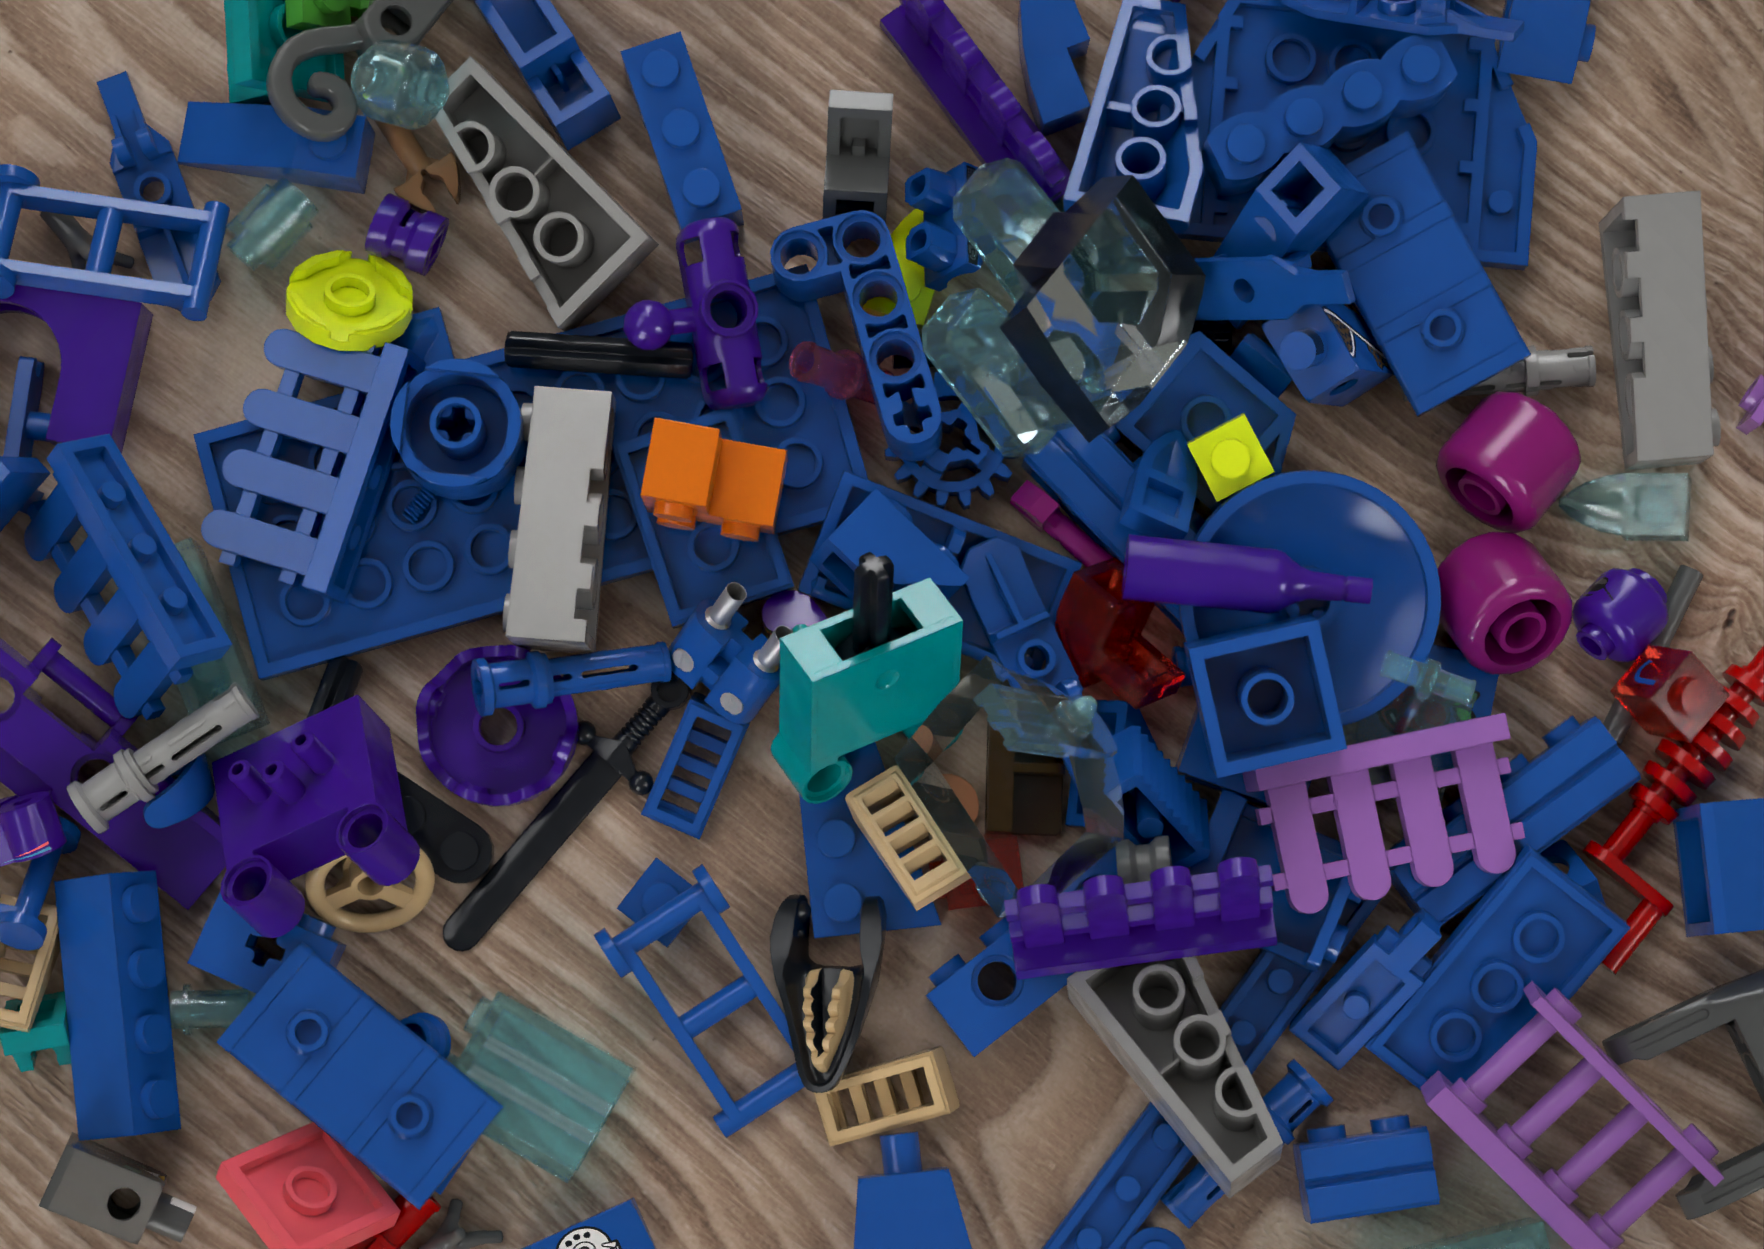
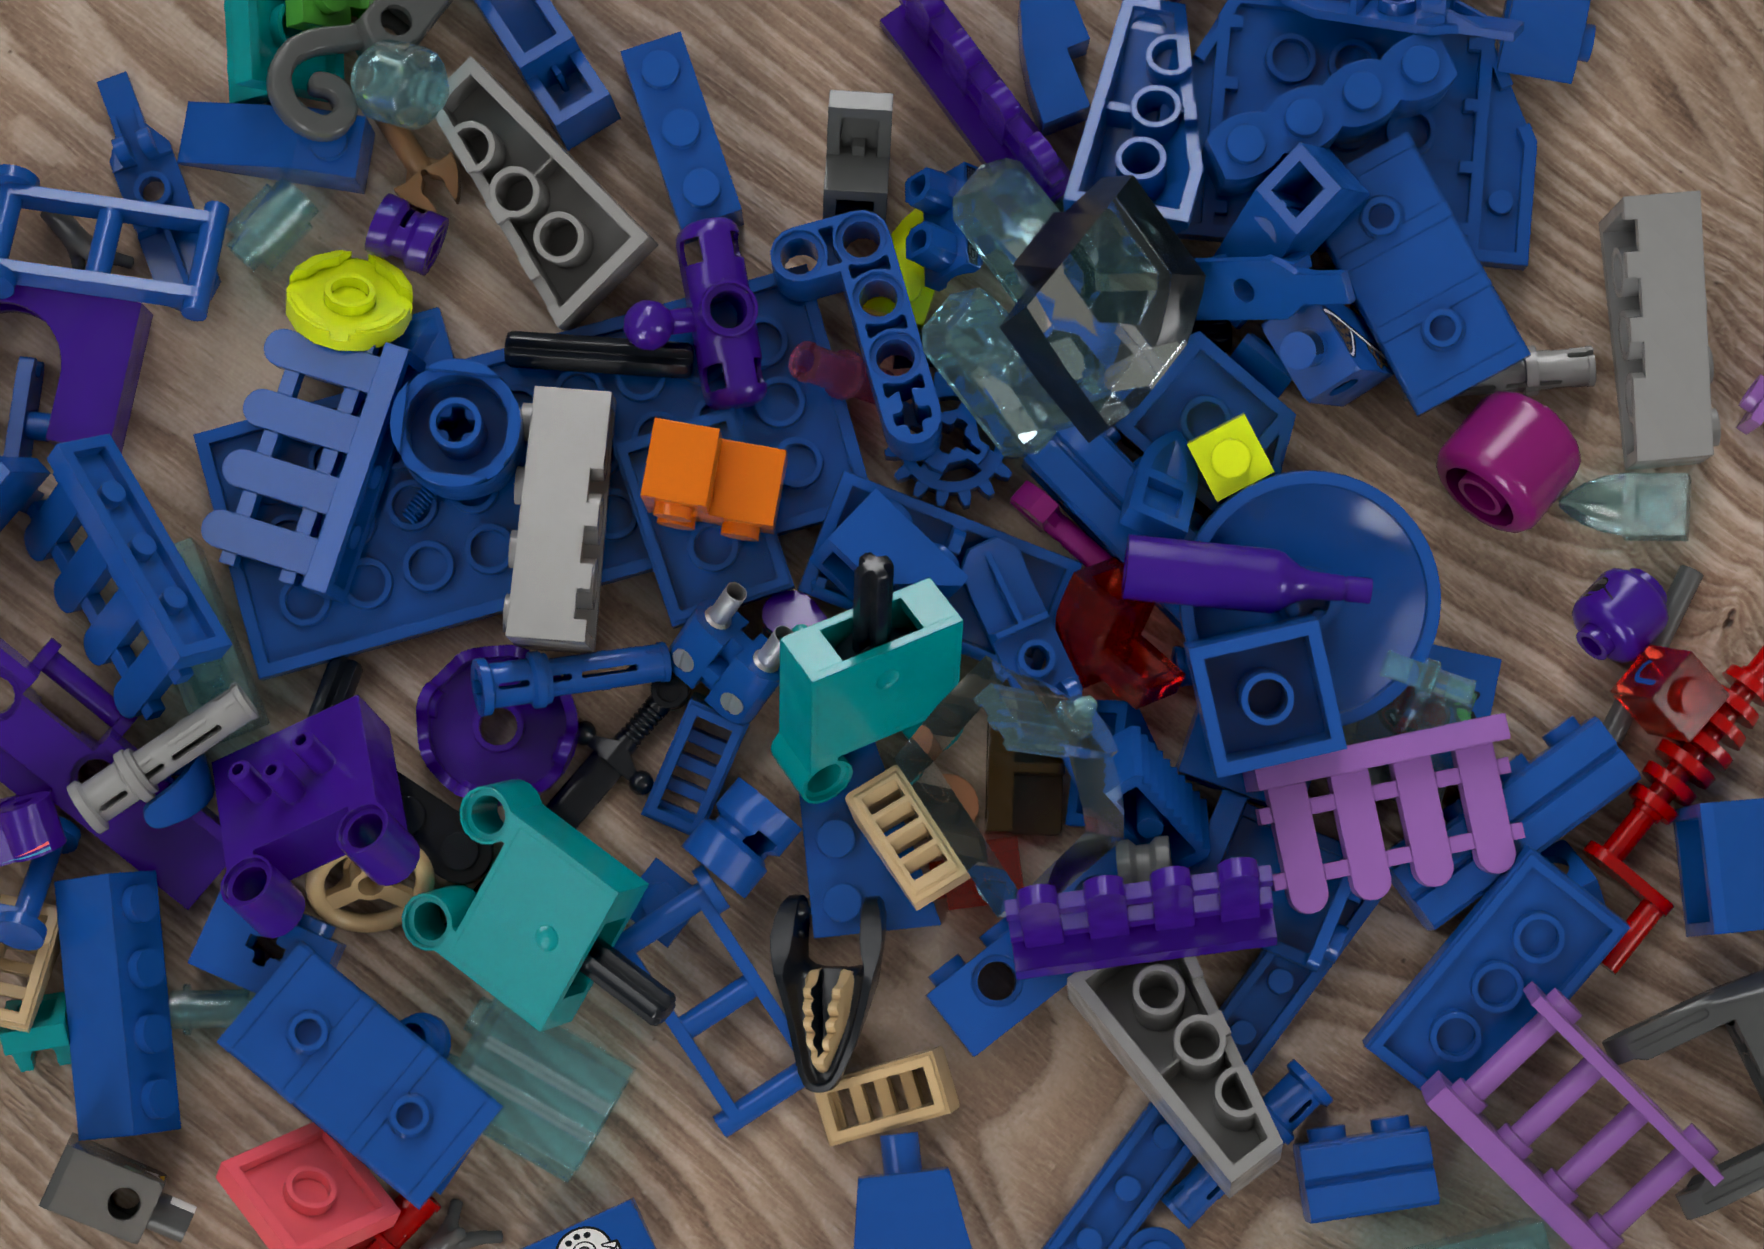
(541, 916): none -> teal piece
(741, 837): none -> blue wheel
(1367, 990): blue hinge -> none
(1502, 603): magenta head -> none

